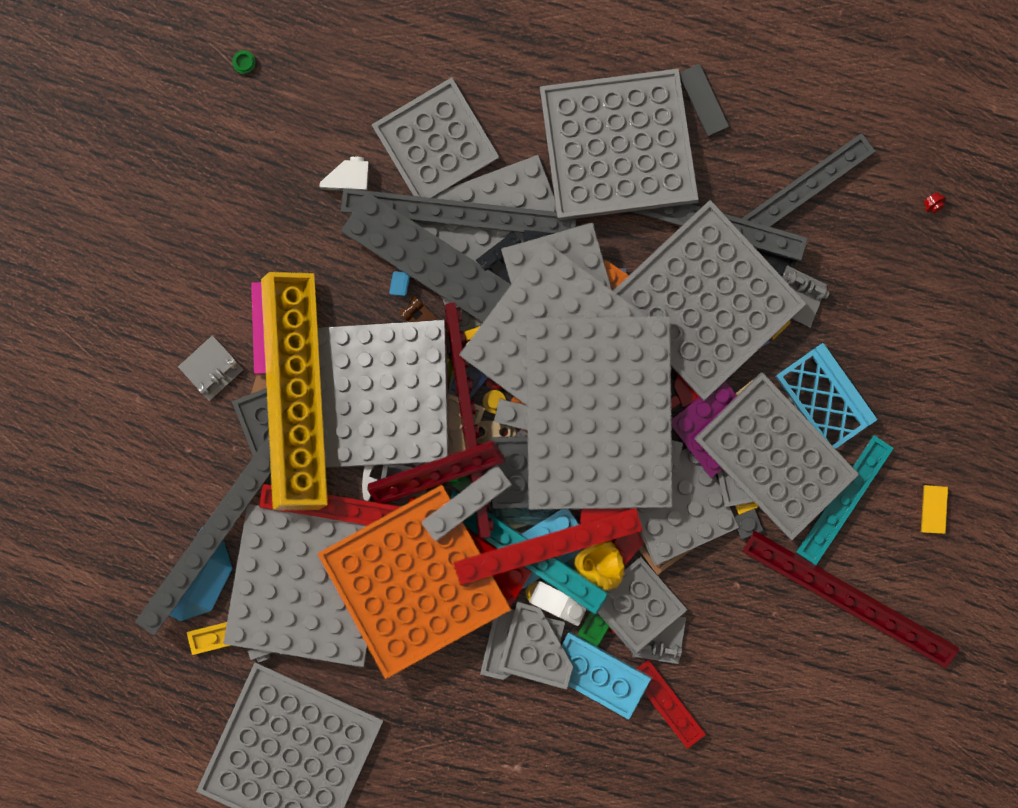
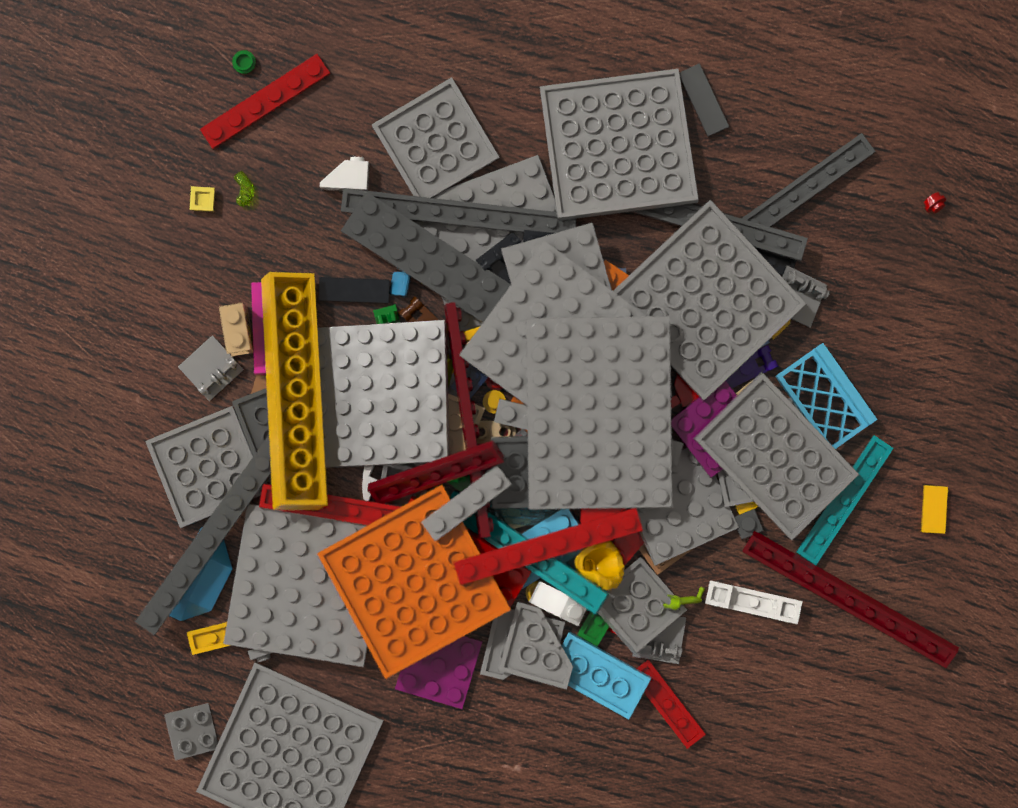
(191, 731): none -> light grey hinge
(200, 463): none -> light grey plate
(202, 199): none -> light yellow plate
(236, 329): none -> tan panel
(246, 189): none -> clear neon green arm
(265, 101): none -> red plate
(354, 290): none -> black tile
(387, 315): none -> green tile
(443, 674): none -> magenta plate
(676, 601): none -> lime piece
(750, 369): none -> dark purple plate
(753, 602): none -> white slope

